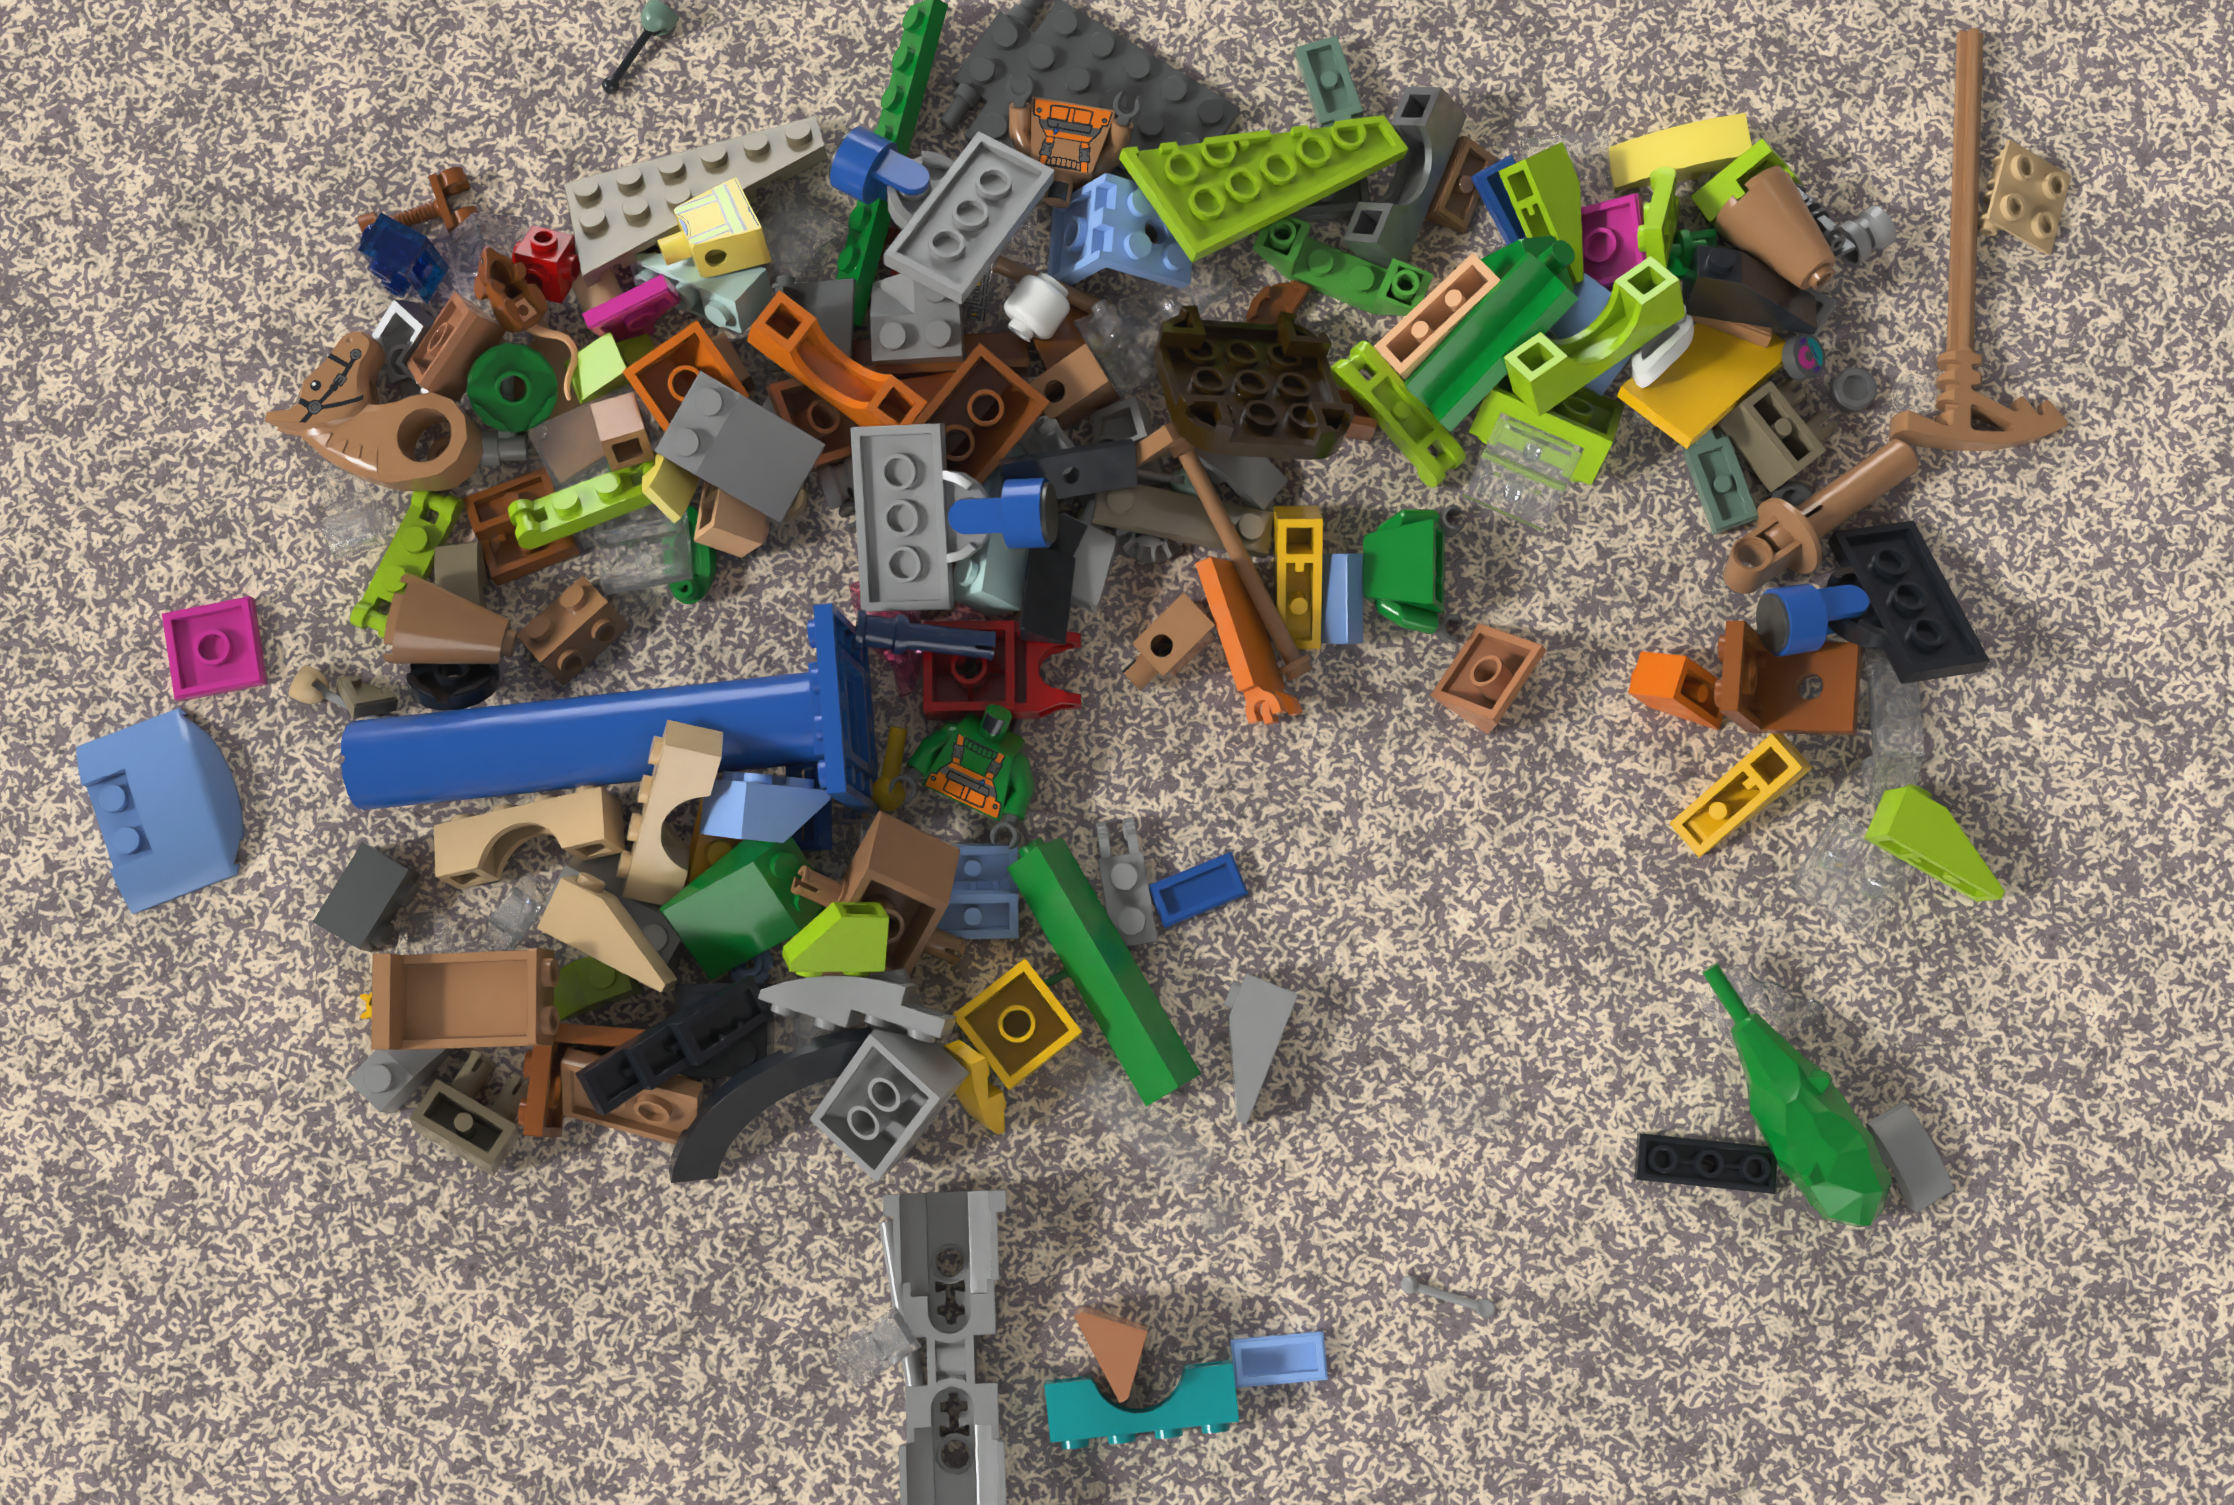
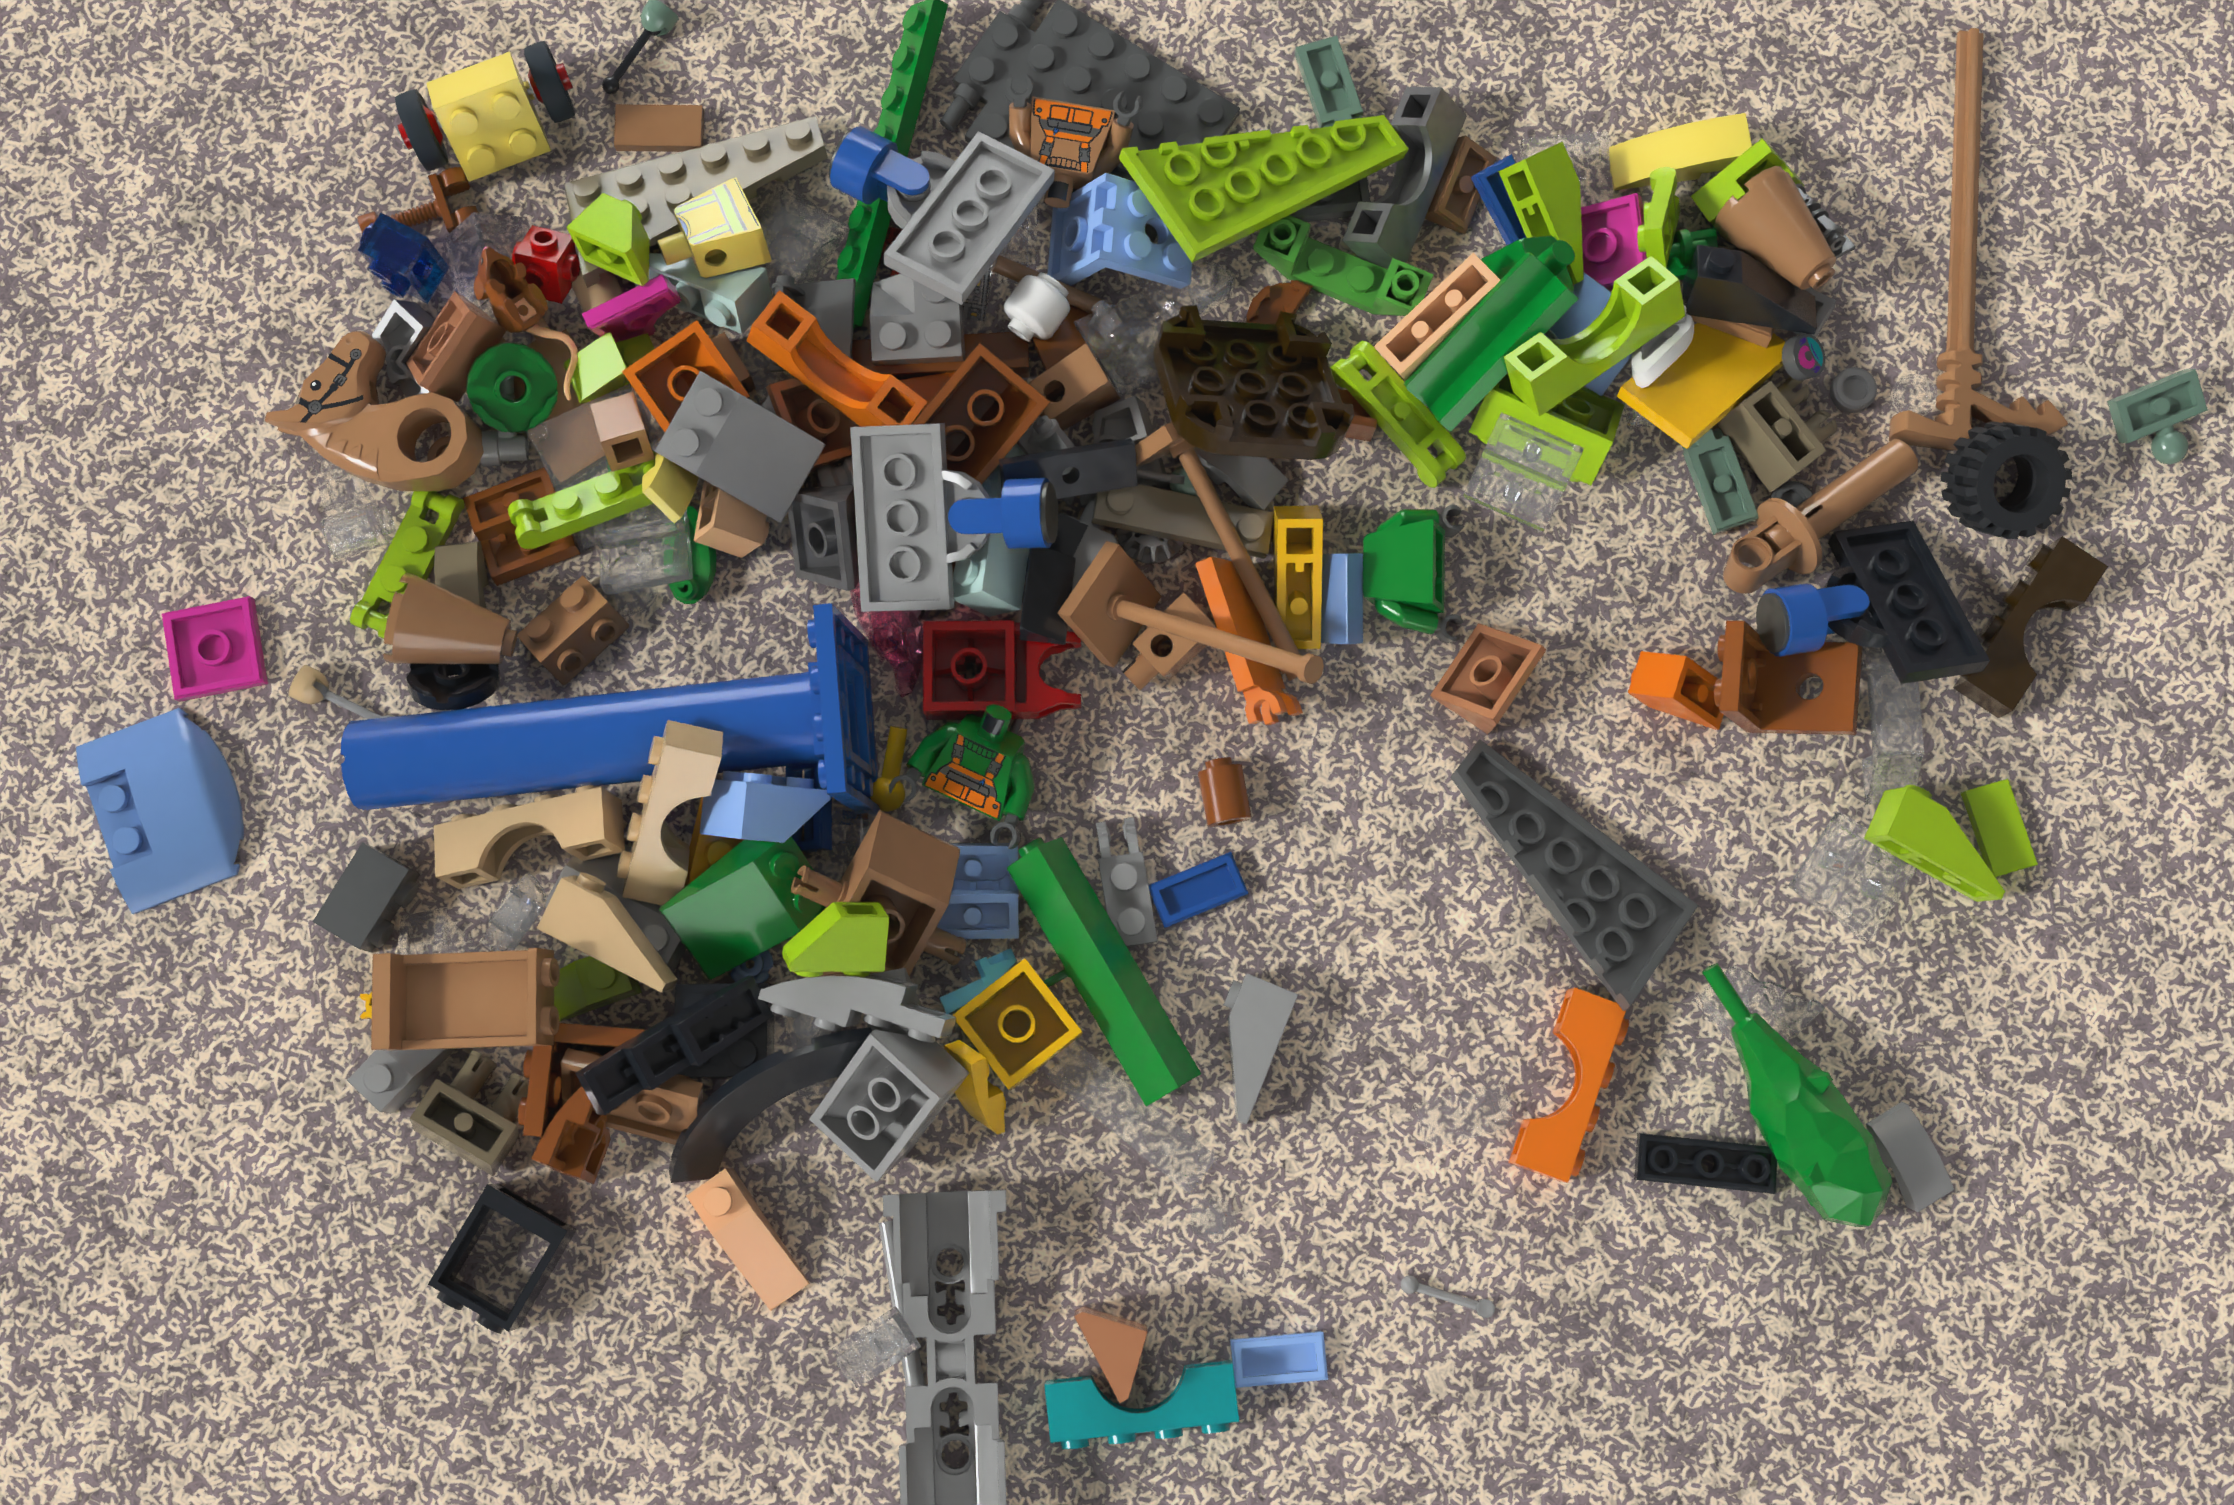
(364, 698): dark tan tile -> none
(486, 113): none -> light yellow brick
(522, 1212): none -> black window
(575, 1140): none -> dark orange slope
(613, 238): none -> lime slope
(658, 127): none -> medium nougat tile
(747, 1237): none -> light nougat slope
(825, 536): none -> flat silver slope
(900, 634): dark blue pin -> none
(989, 970): none -> medium azure slope
(1118, 599): none -> medium nougat tile
(1224, 793): none -> dark orange brick
(1589, 1031): none -> orange arch
(1595, 889): none -> dark grey wing
(1741, 793): yellow slope -> none
(1869, 232): light grey wheel -> none
(1999, 828): none -> lime tile
(2024, 197): tan hinge -> none
(2037, 488): none -> black tyre
(2058, 579): none -> dark brown arch
(2156, 410): none -> sand green plate

